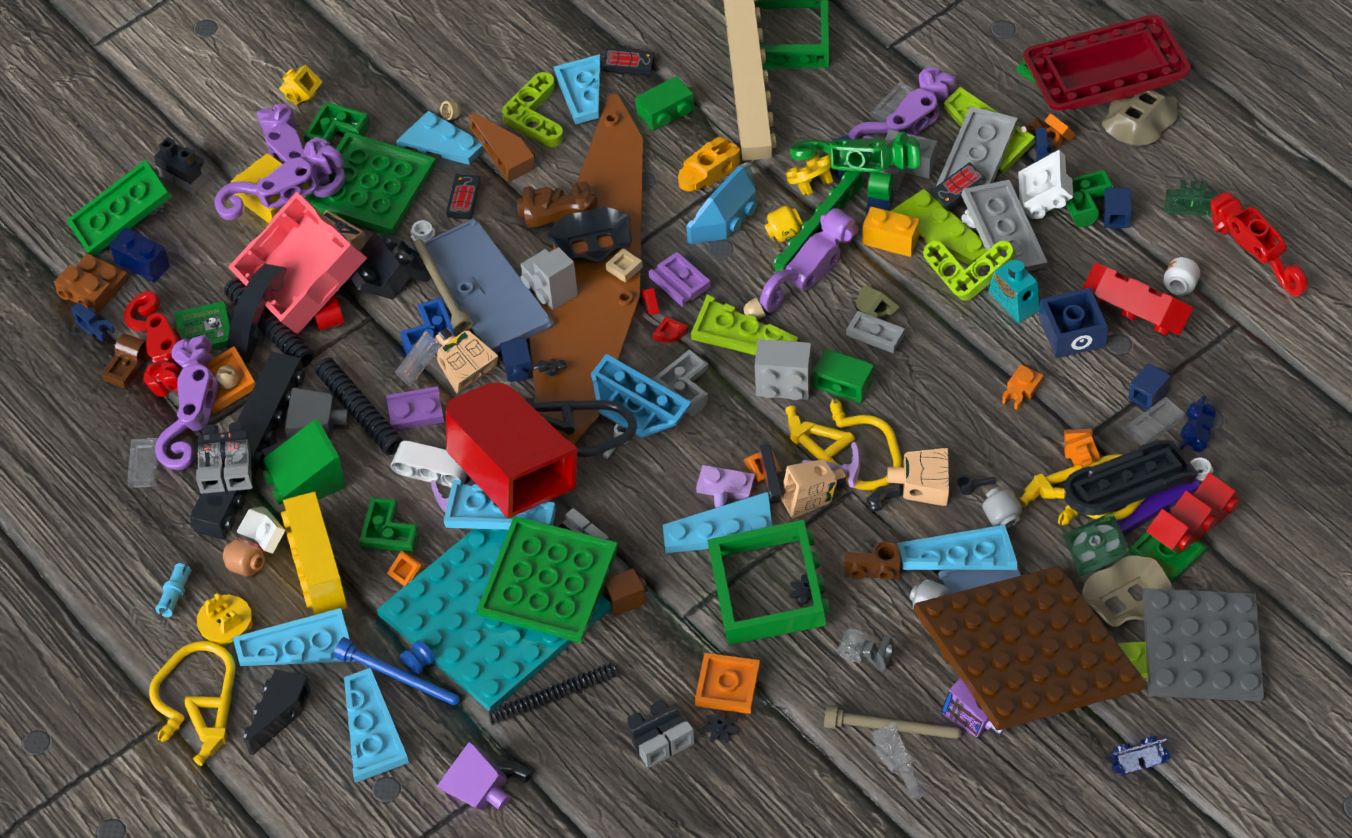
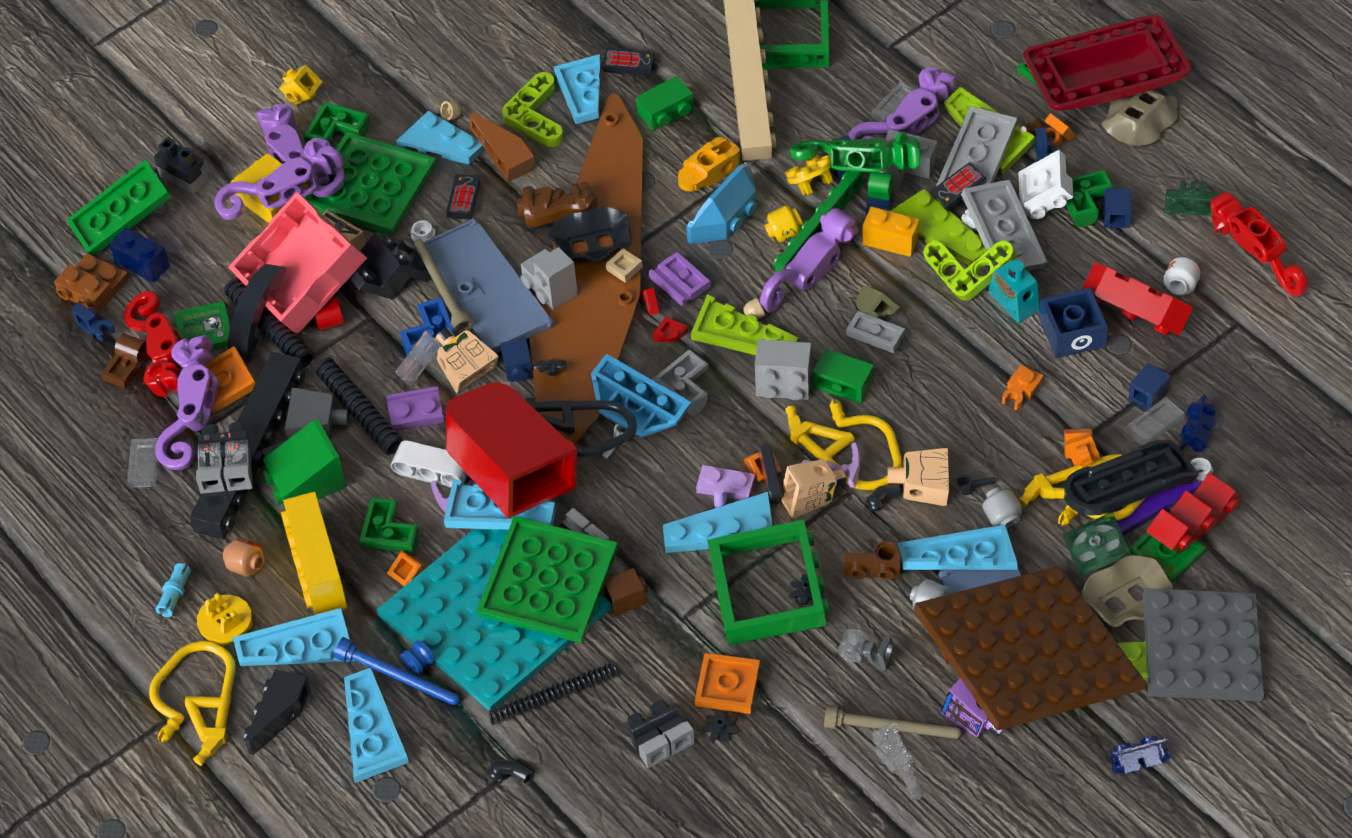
(227, 380): tan hinge -> none
(262, 527): white slope -> none
(475, 780): medium lavender torso -> none

